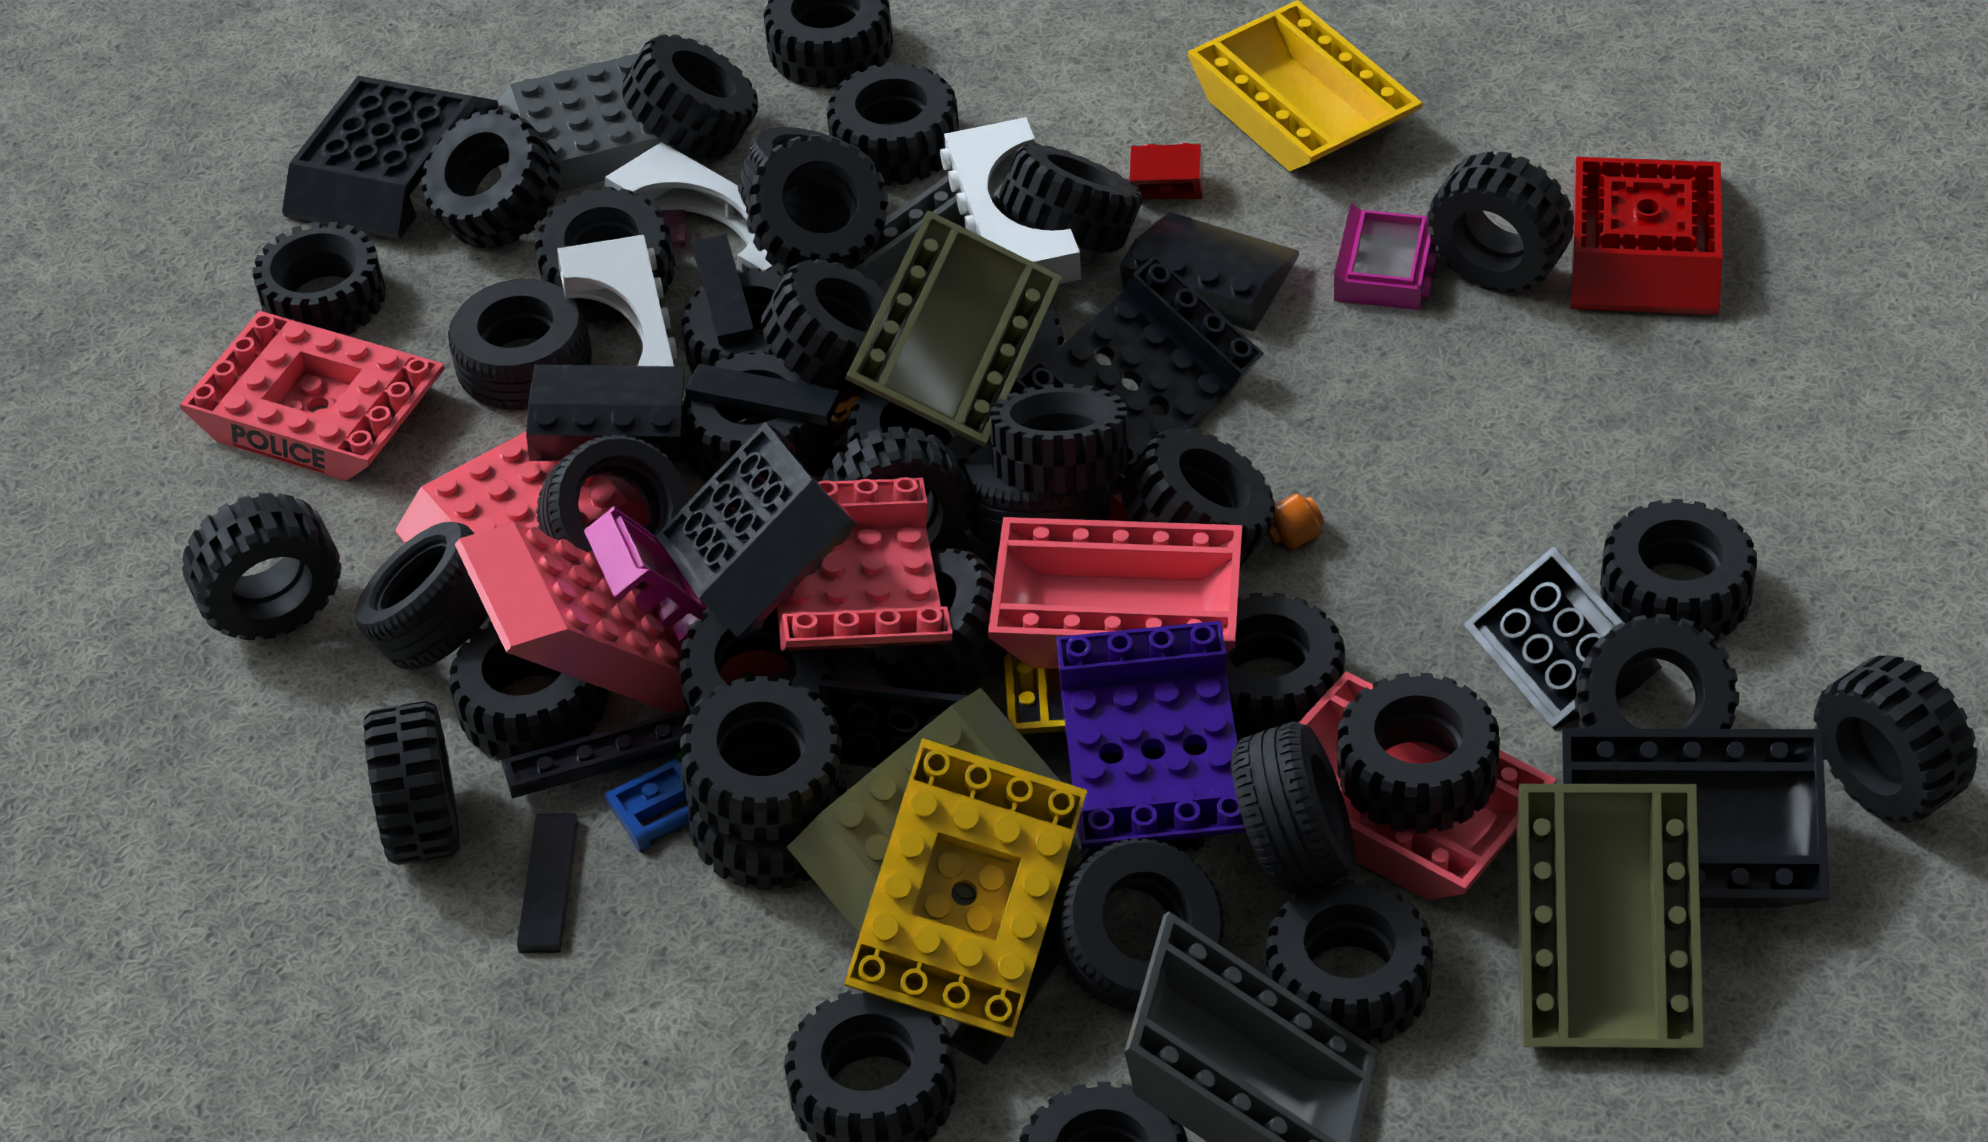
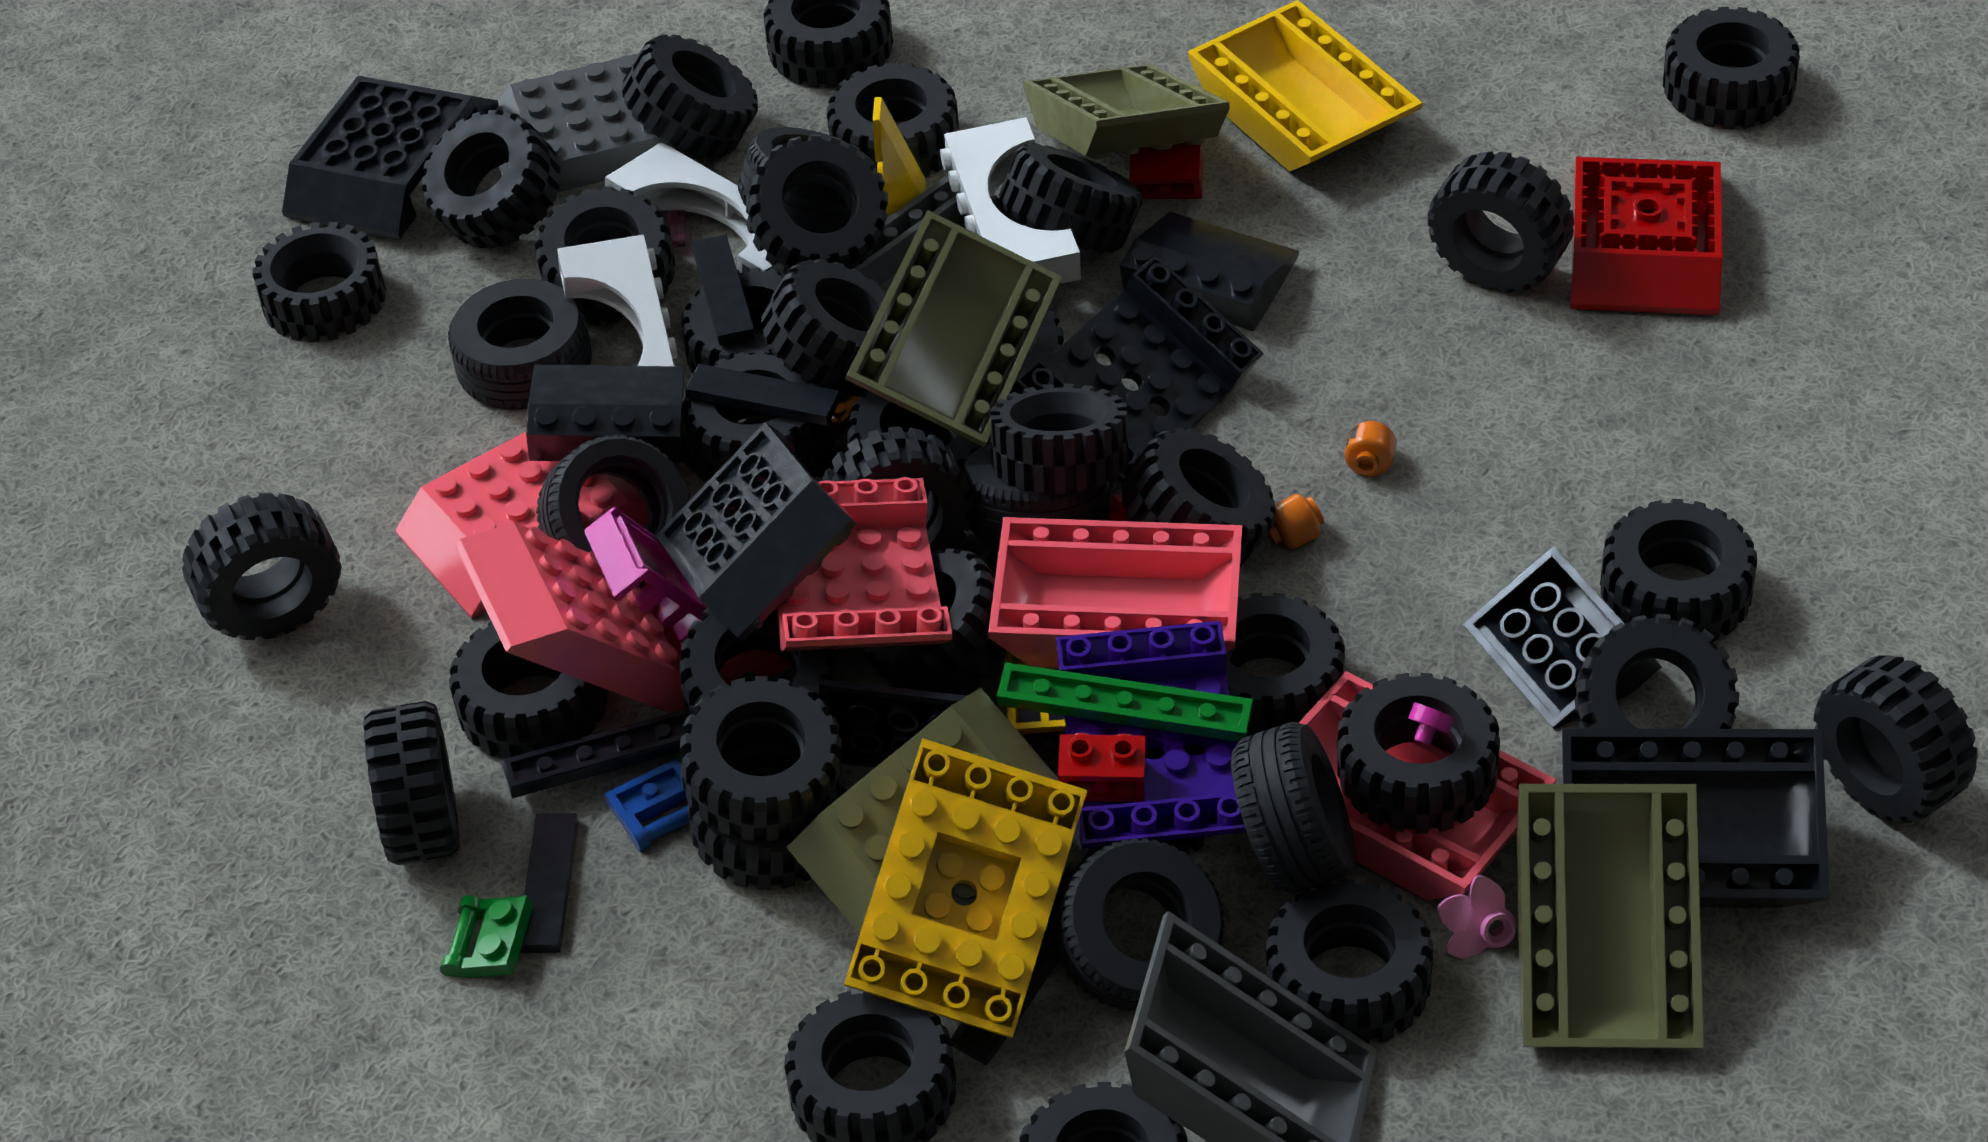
(282, 369): coral slope -> none
(422, 600): black tyre -> none
(498, 940): none -> green plate
(895, 161): none -> yellow wedge
(1105, 765): none -> red brick
(1124, 110): none -> olive slope
(1124, 702): none -> green plate
(1370, 445): none -> orange head
(1384, 259): dark pink window -> none
(1429, 721): none -> dark pink tile
(1472, 916): none -> bright pink plate
(1727, 95): none -> black tyre

